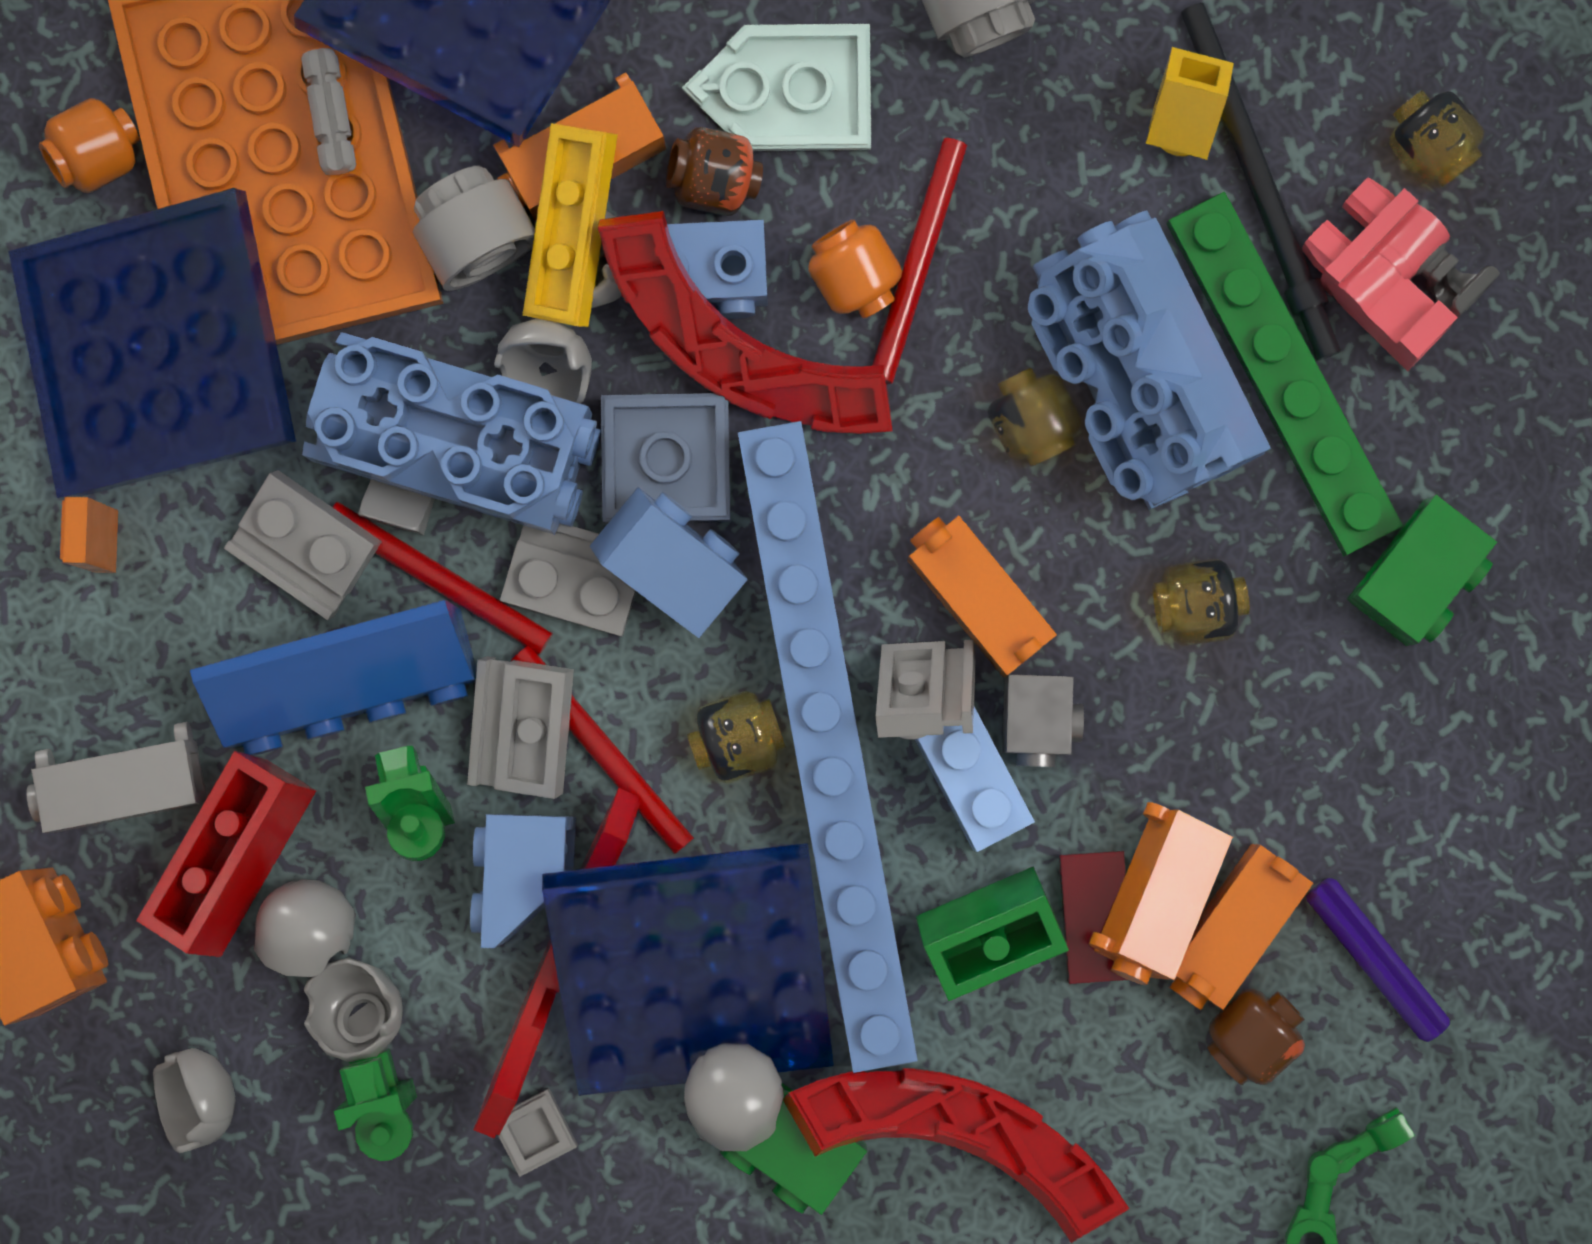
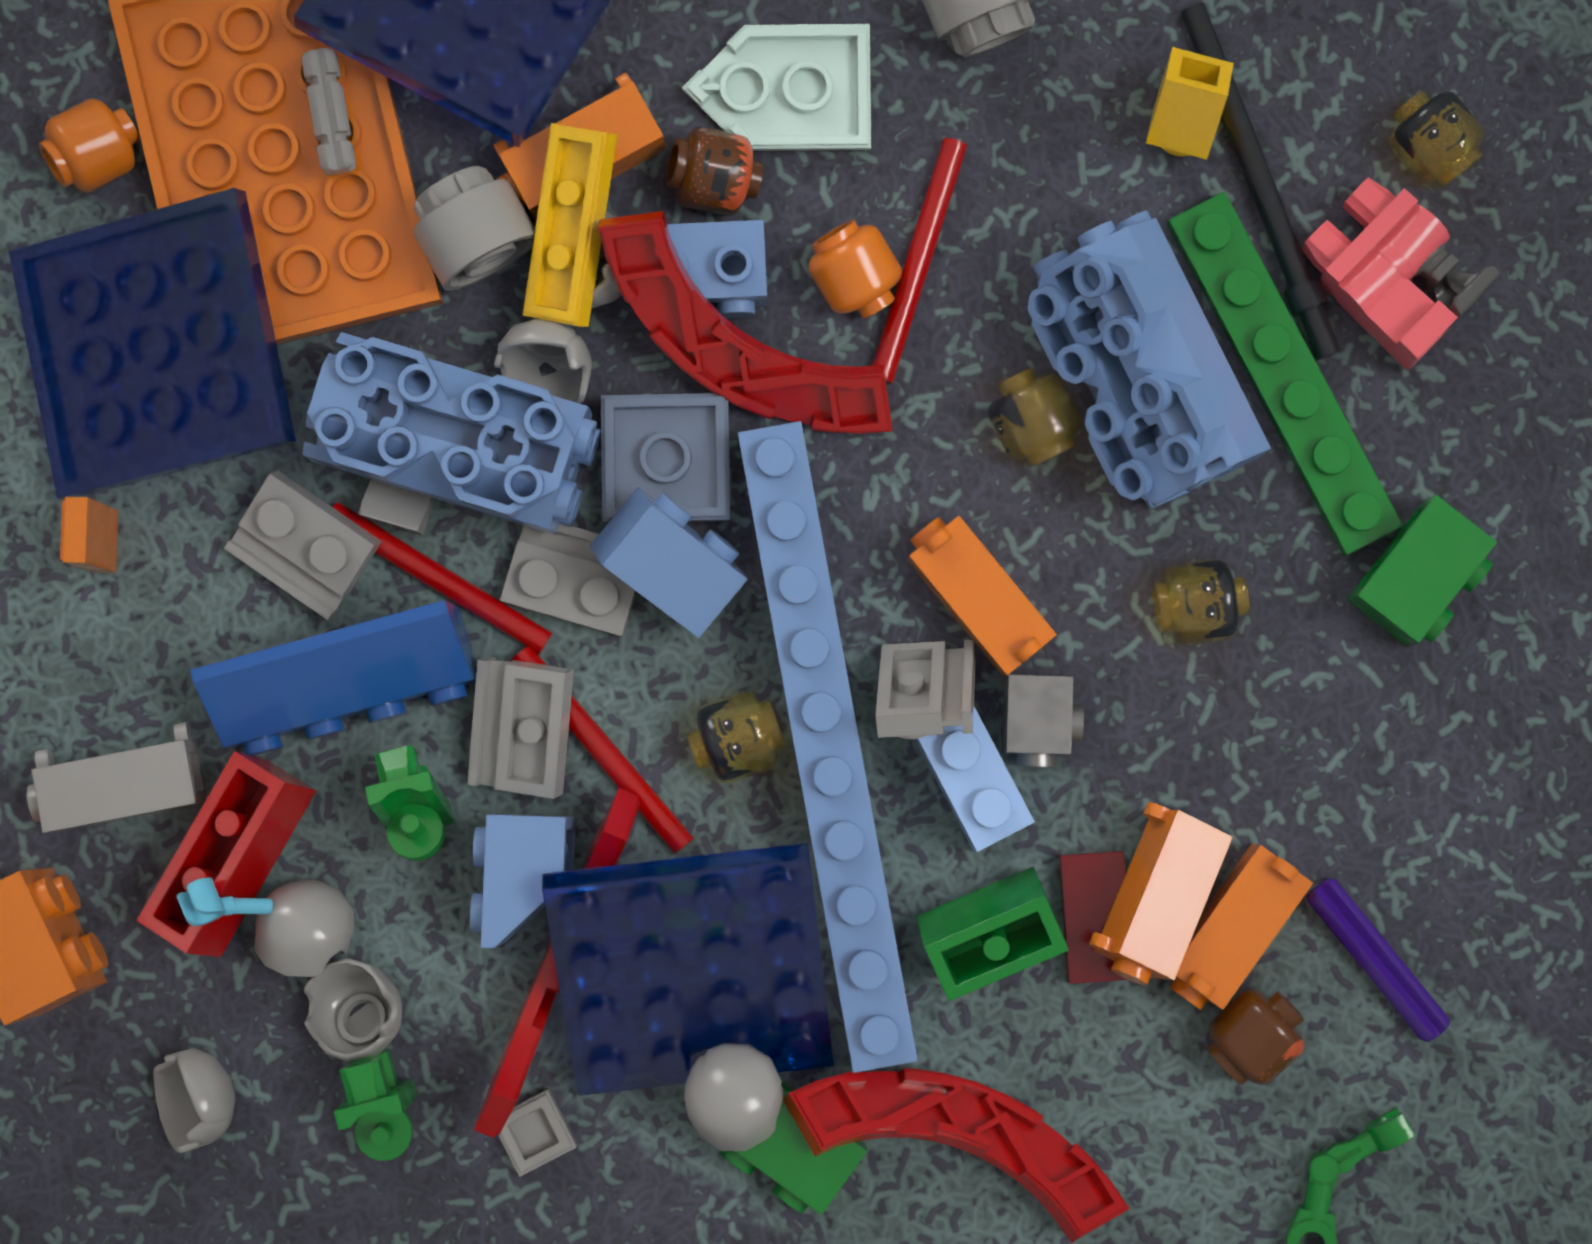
(203, 904): none -> medium azure hand

